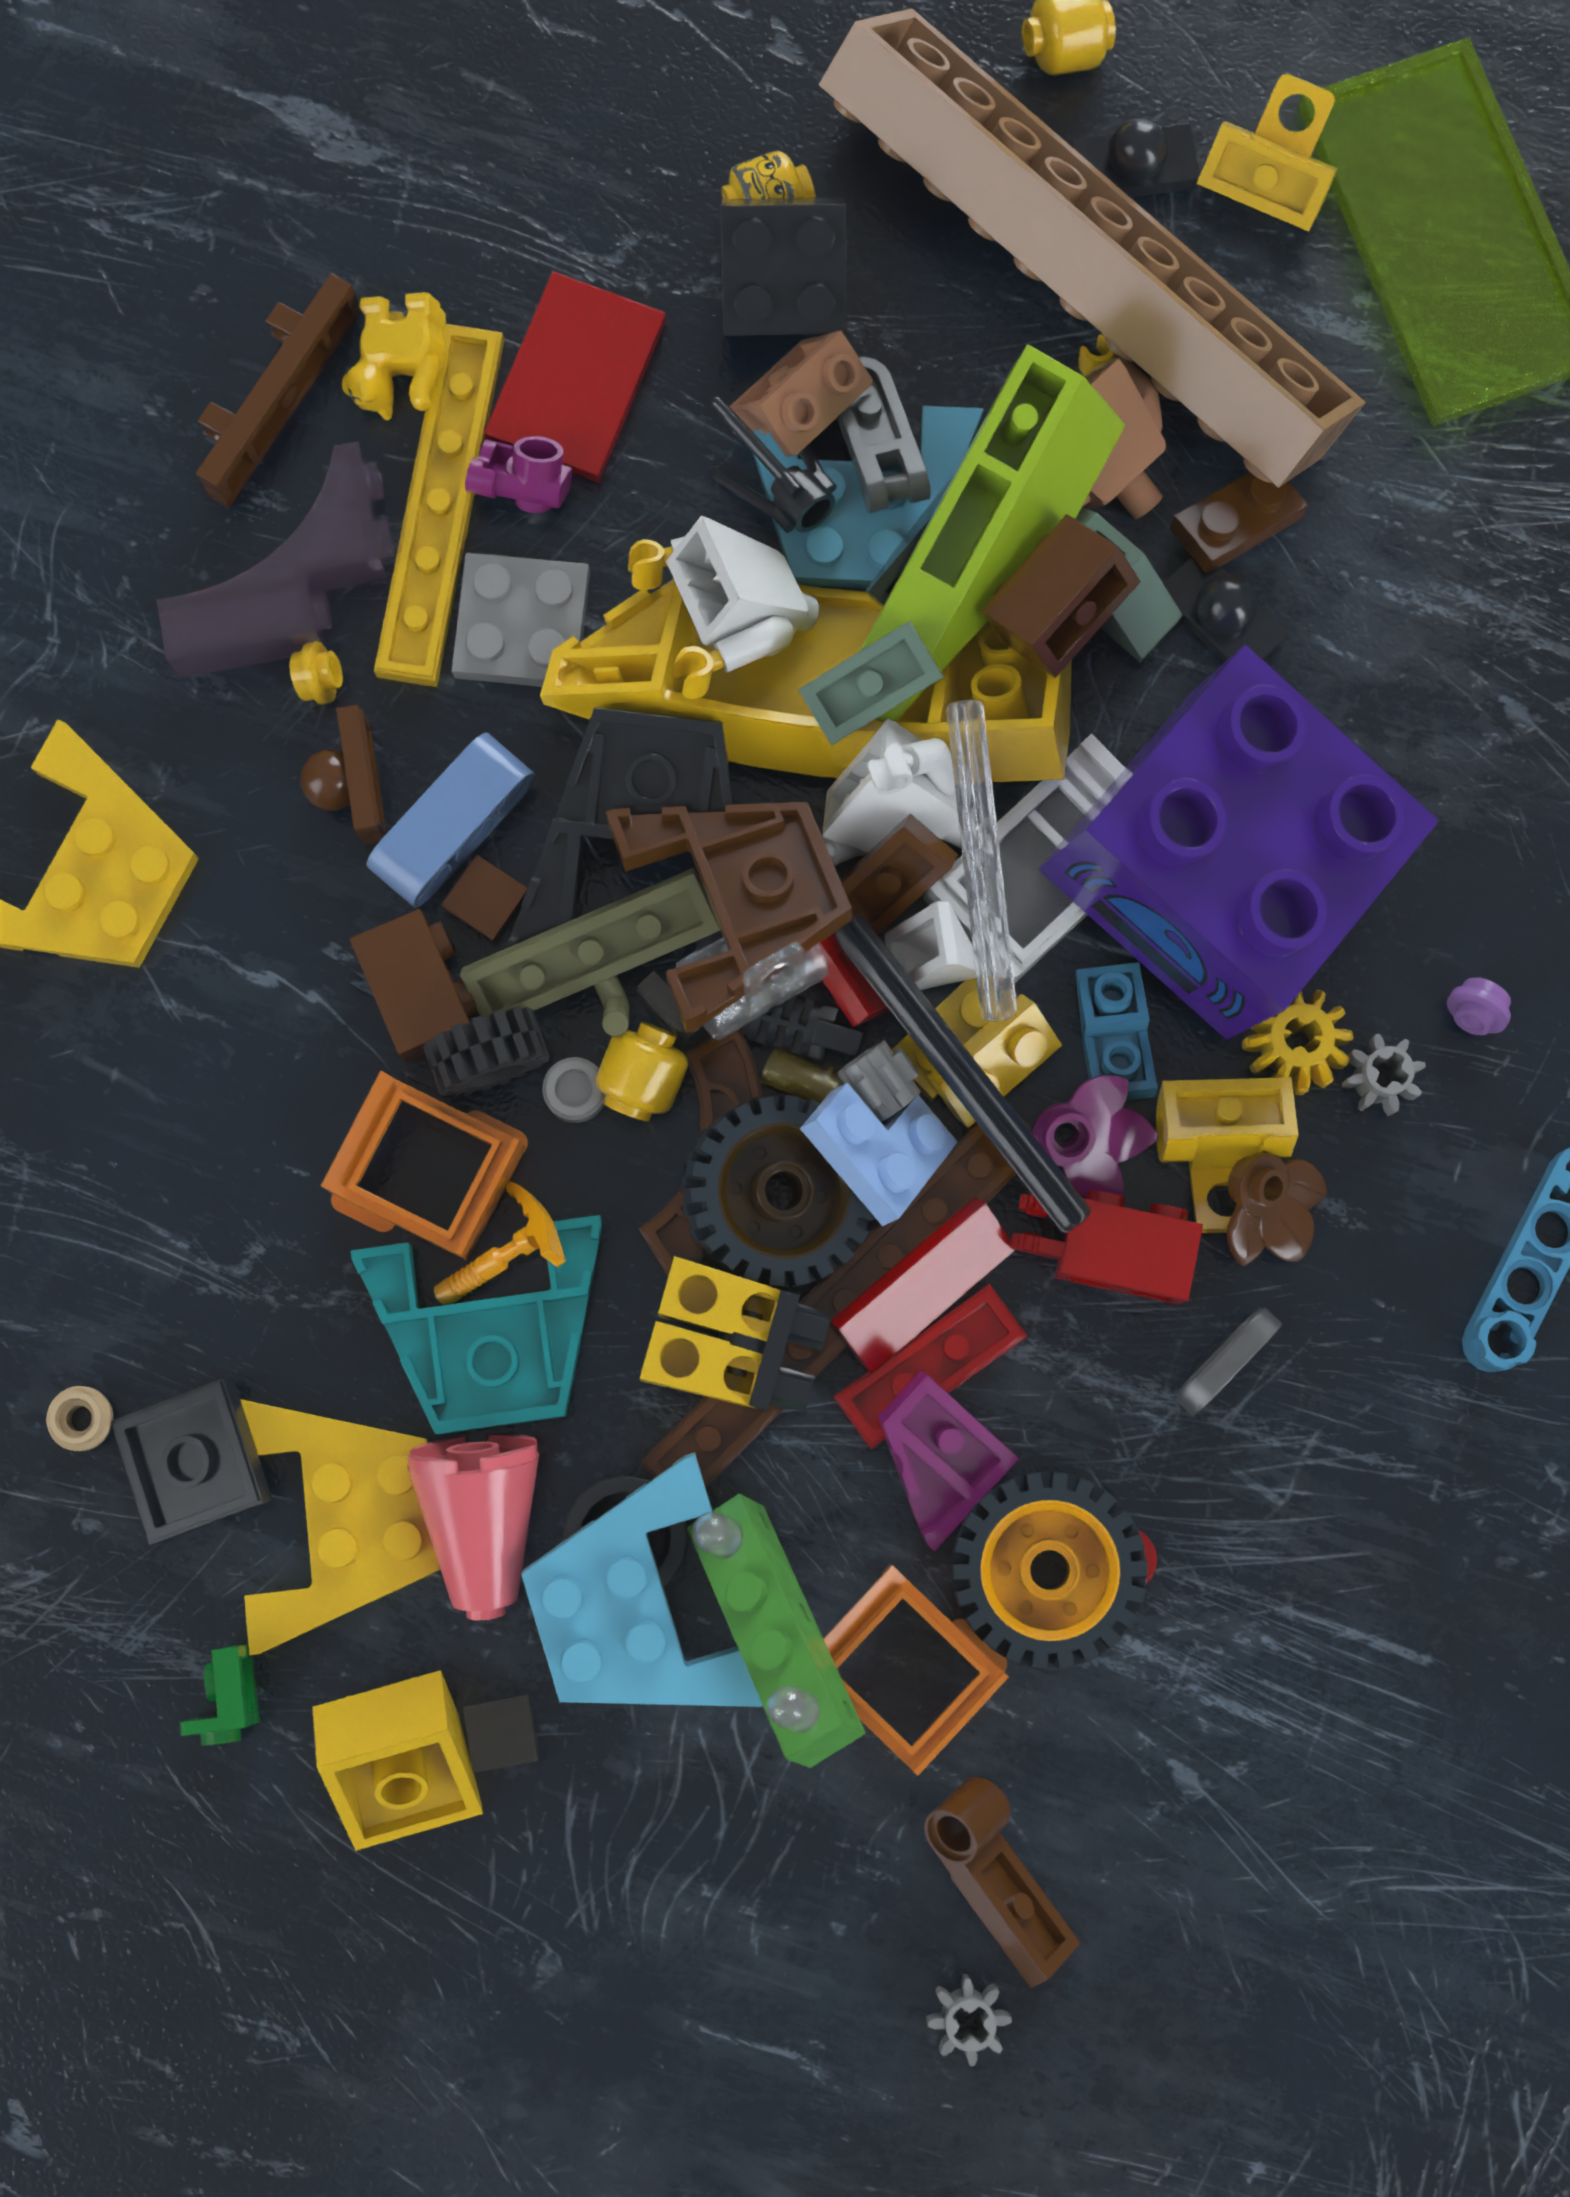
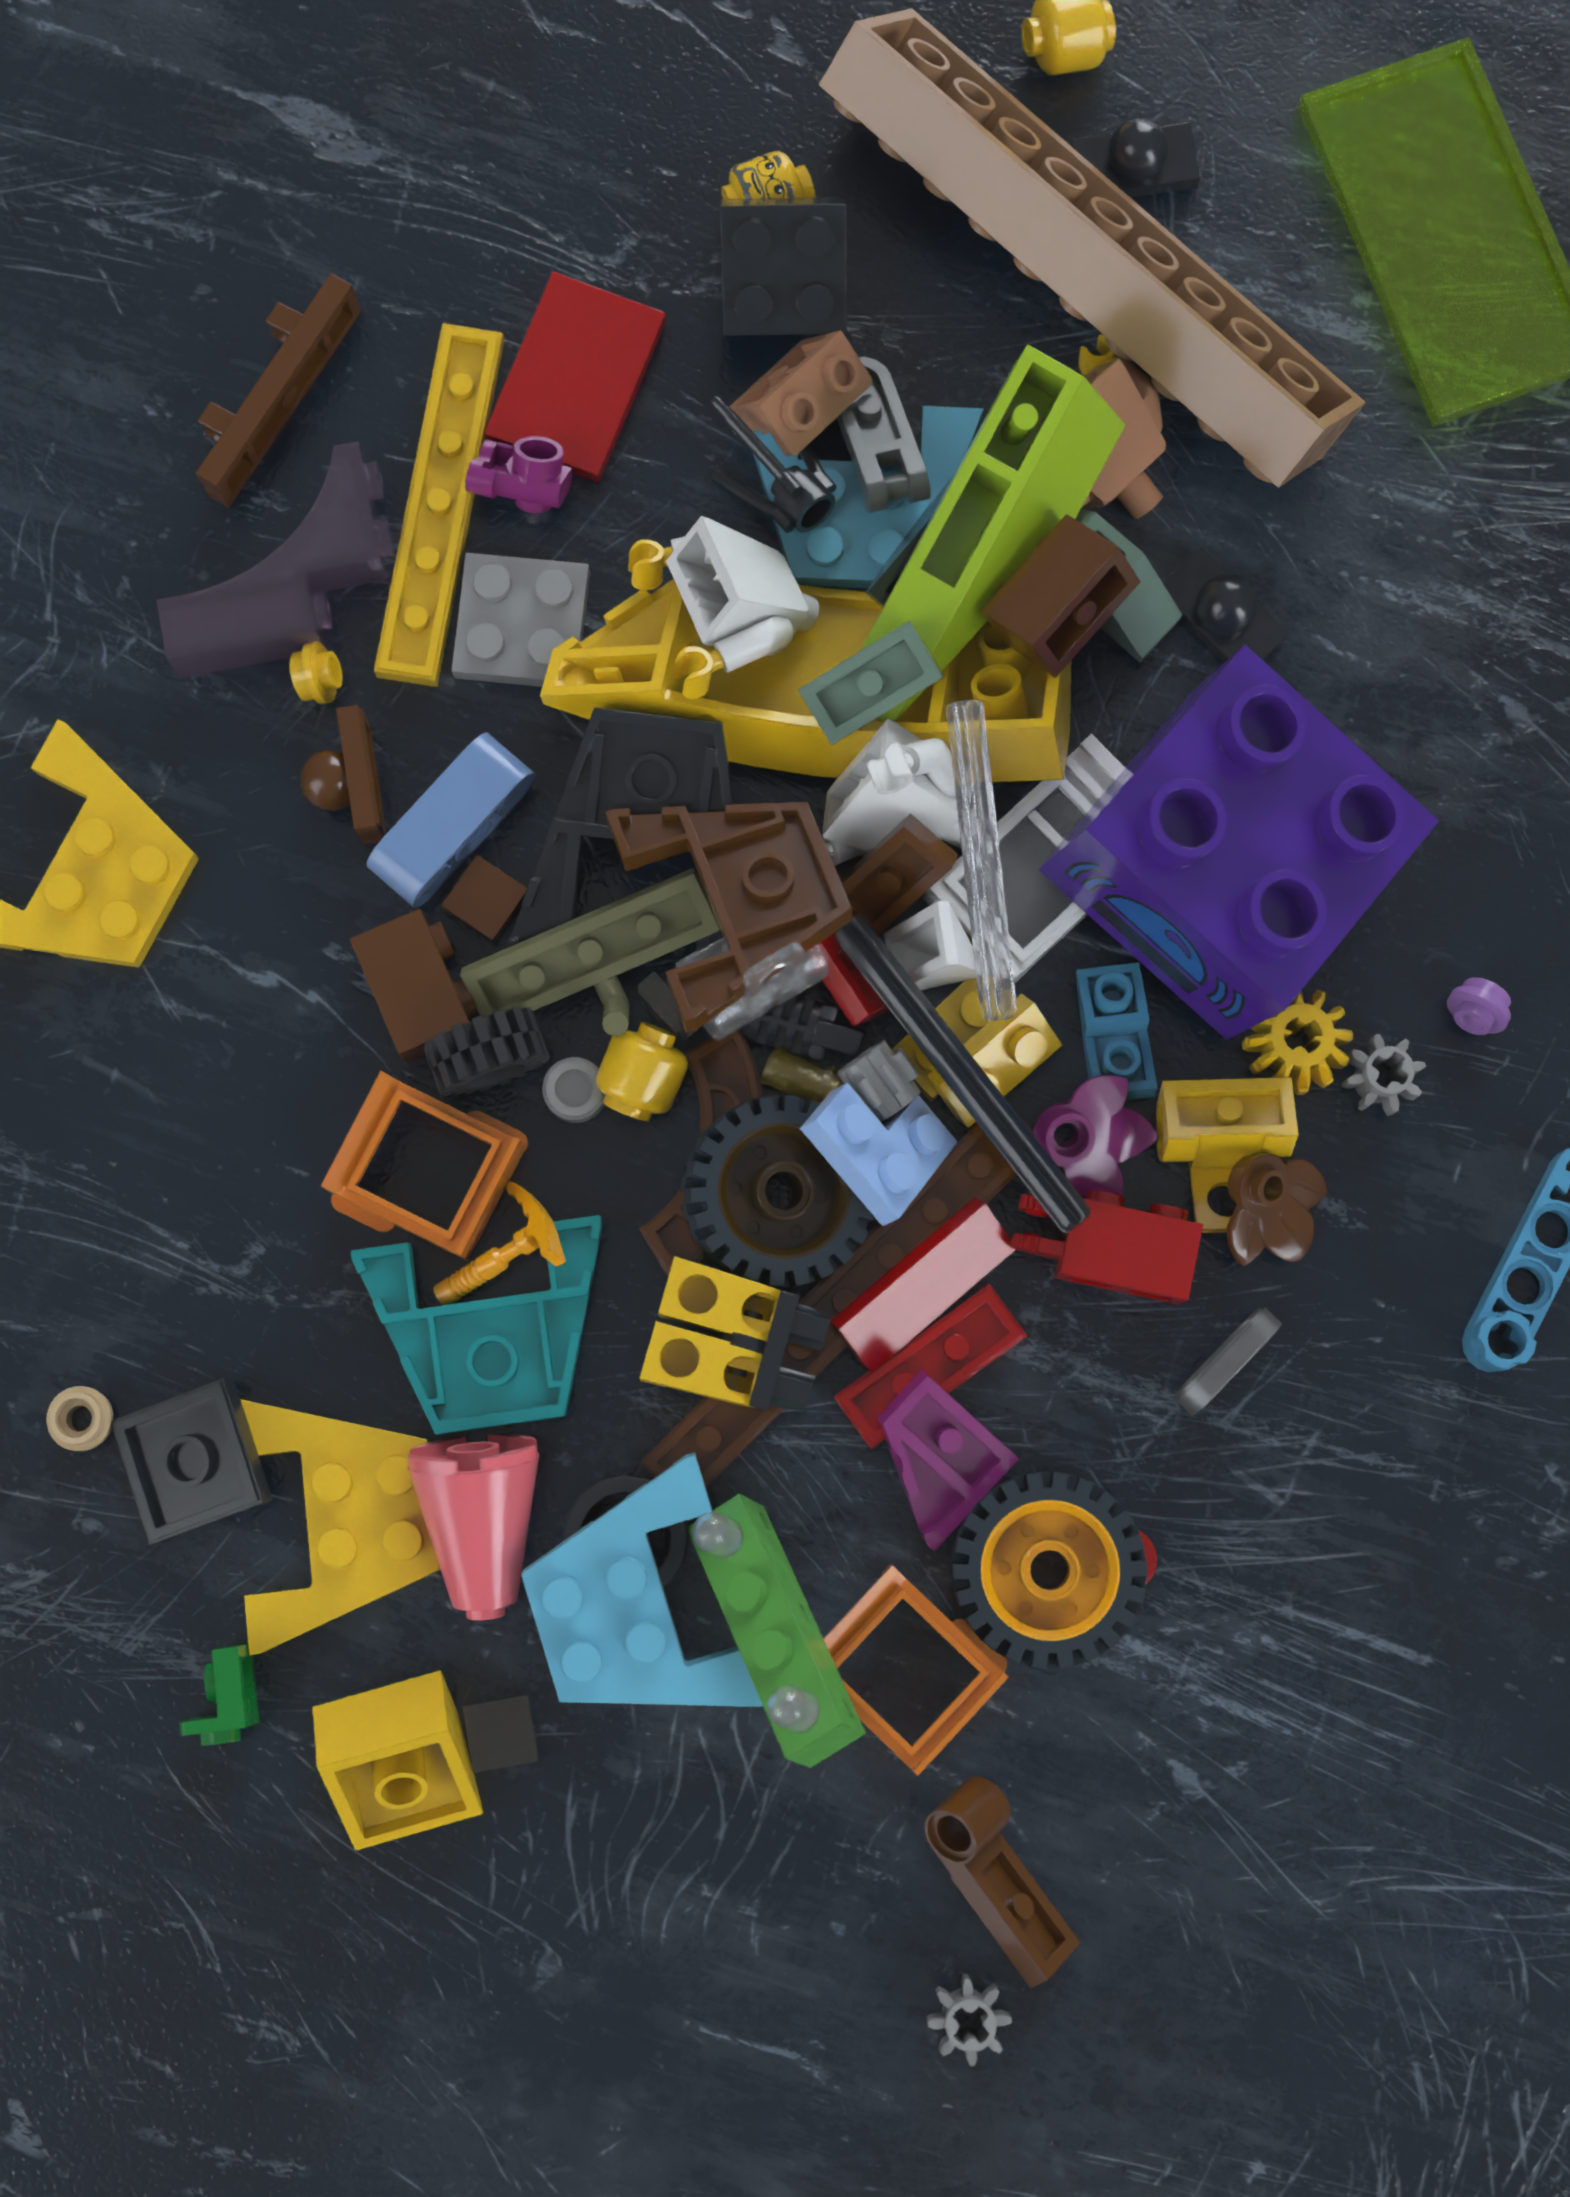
(394, 347): yellow animal -> none
(1236, 519): reddish brown plate -> none
(1274, 165): yellow piece -> none

